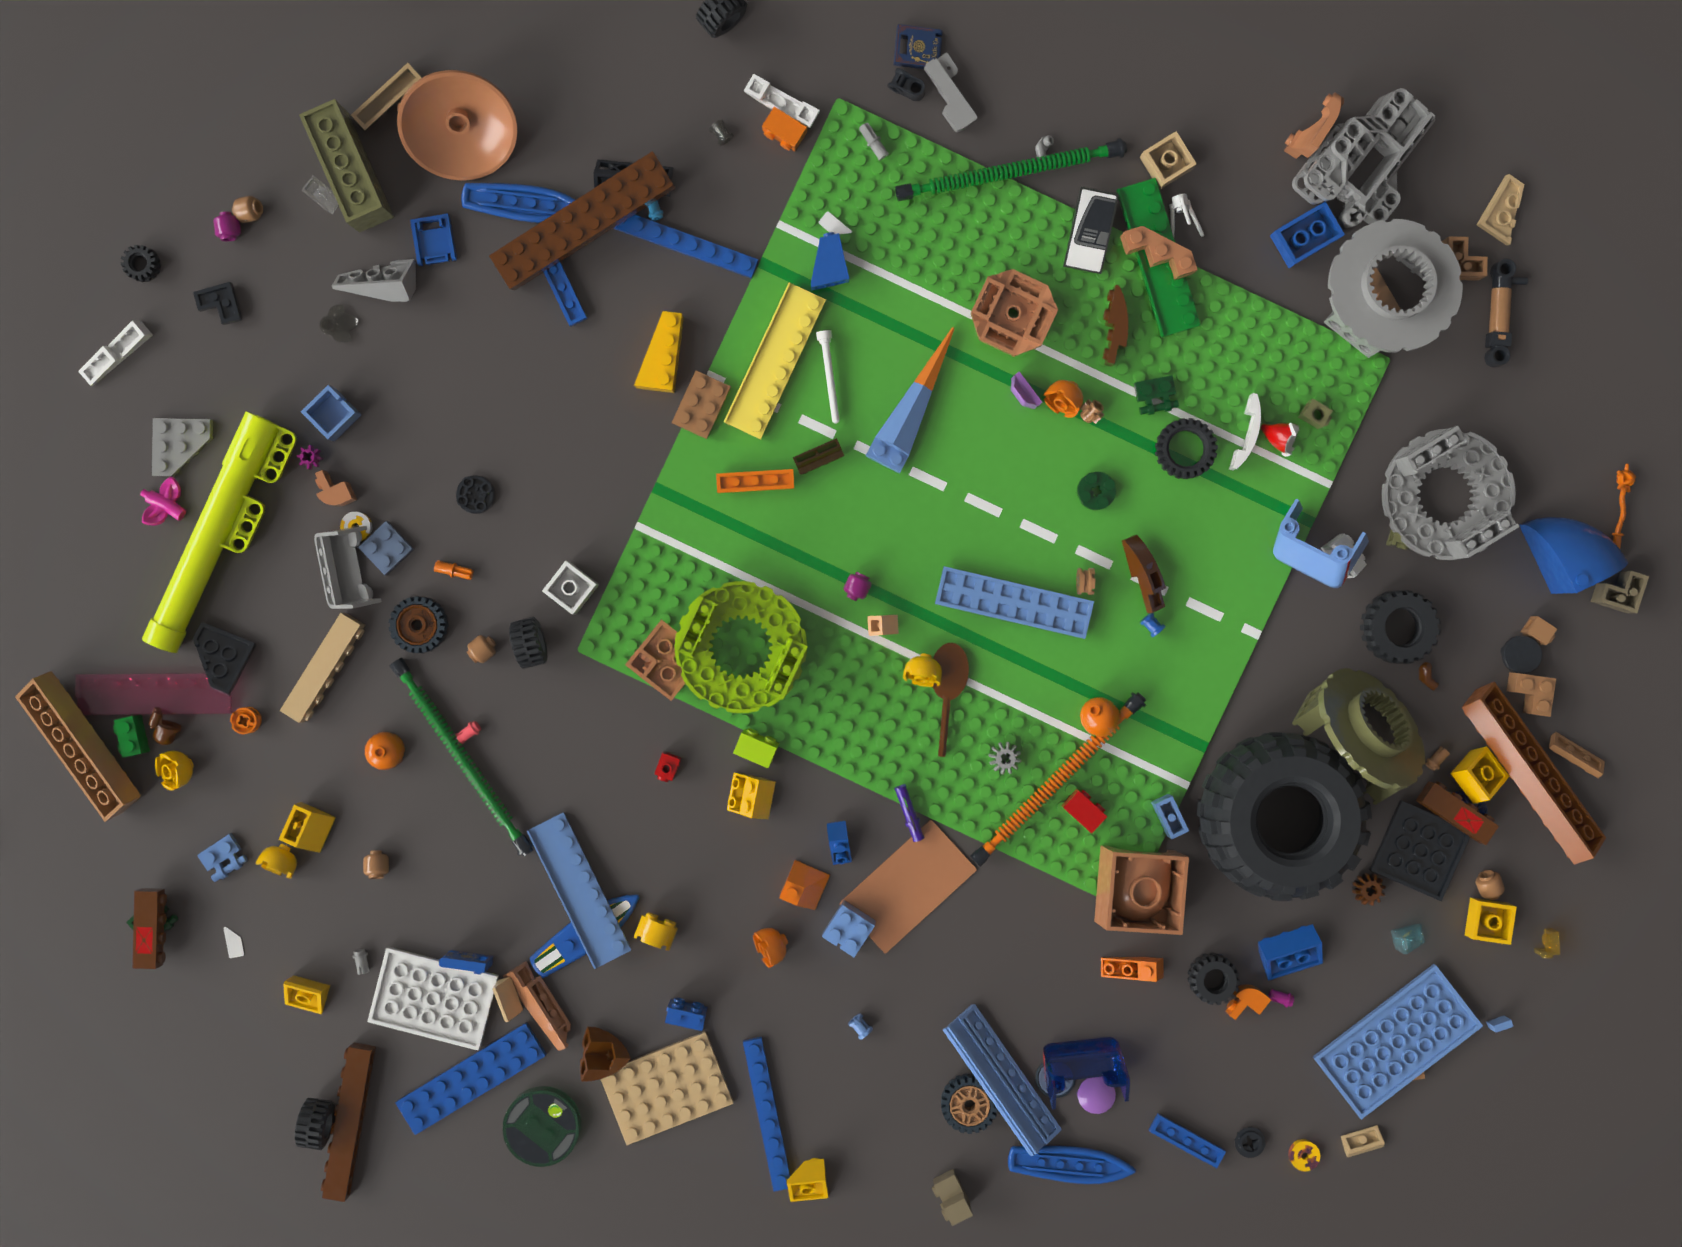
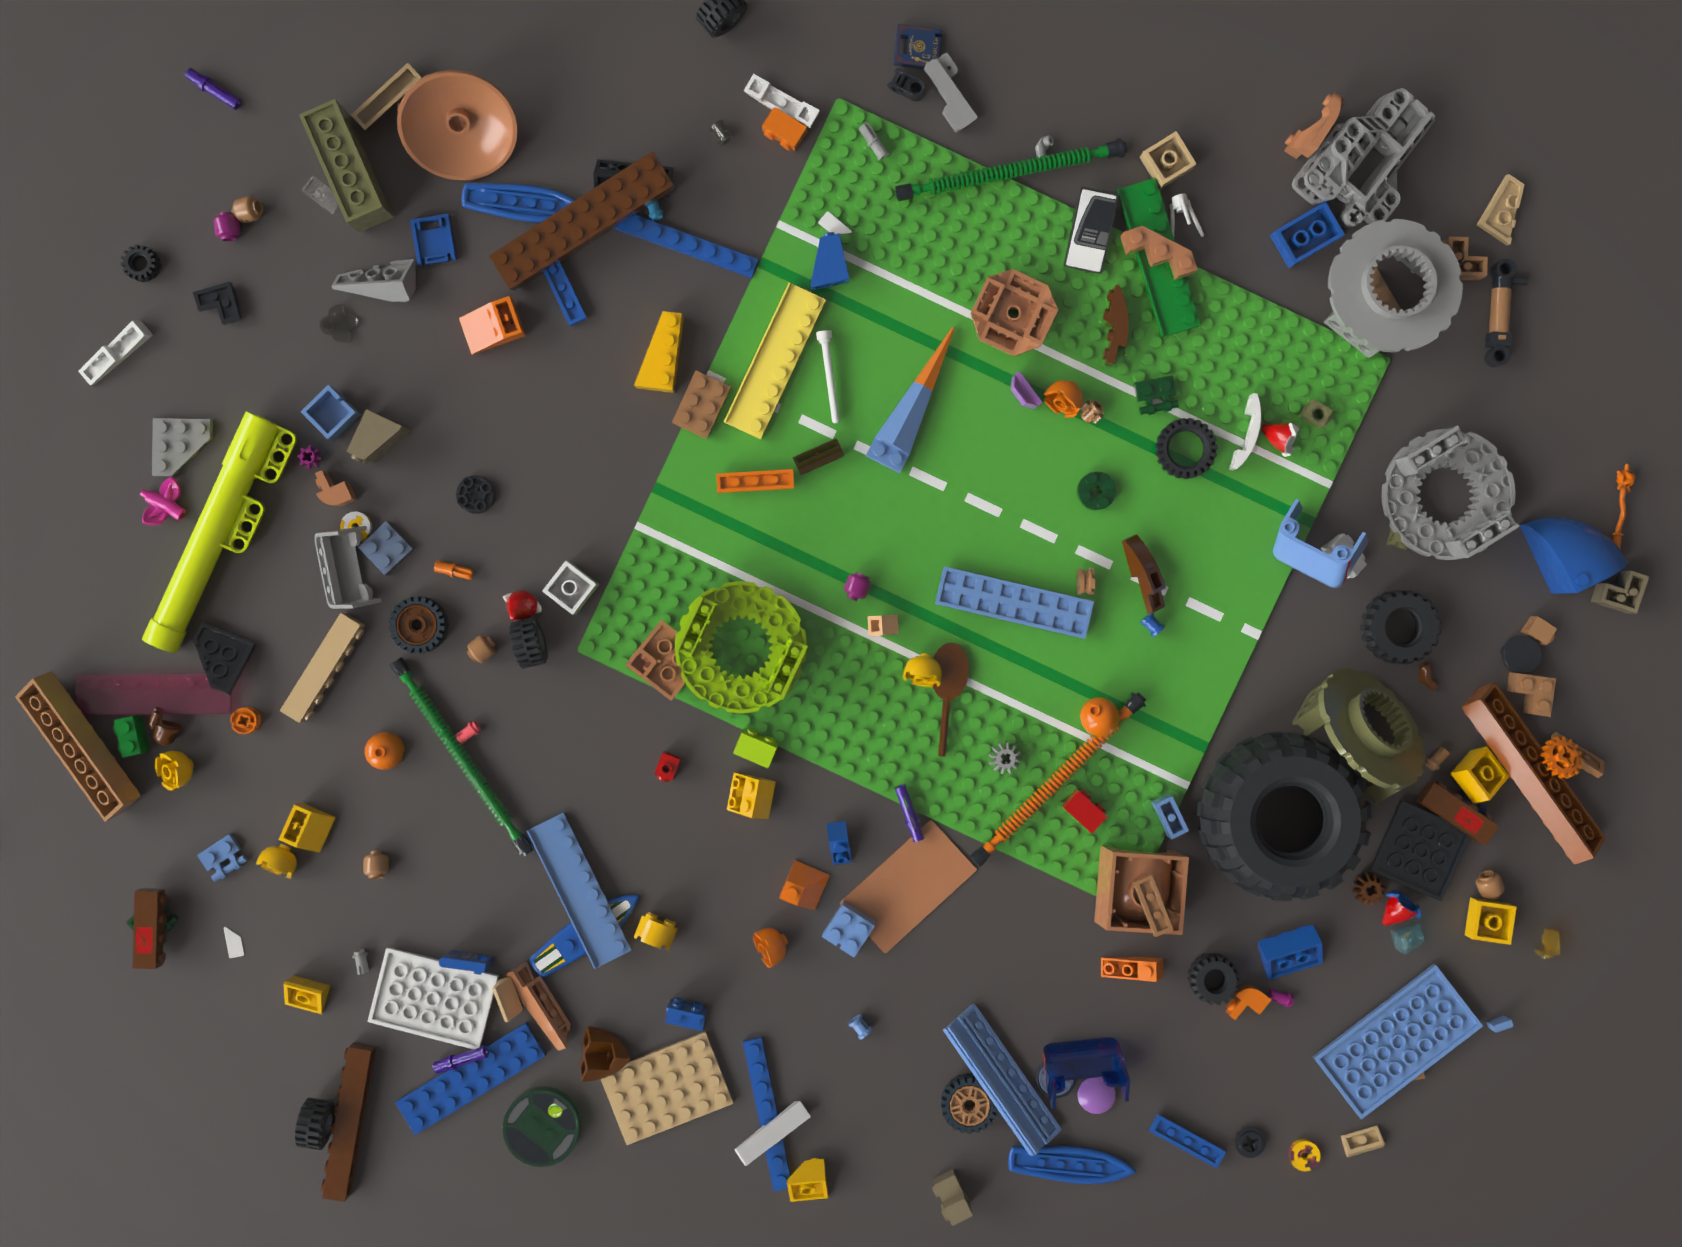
(206, 84): none -> dark purple pin
(375, 437): none -> dark tan slope
(452, 1062): none -> dark purple pin
(492, 325): none -> slope
(521, 605): none -> red hat
(772, 1132): none -> white slope
(1152, 905): none -> medium nougat plate
(1399, 909): none -> red hat
(1561, 757): none -> orange gear

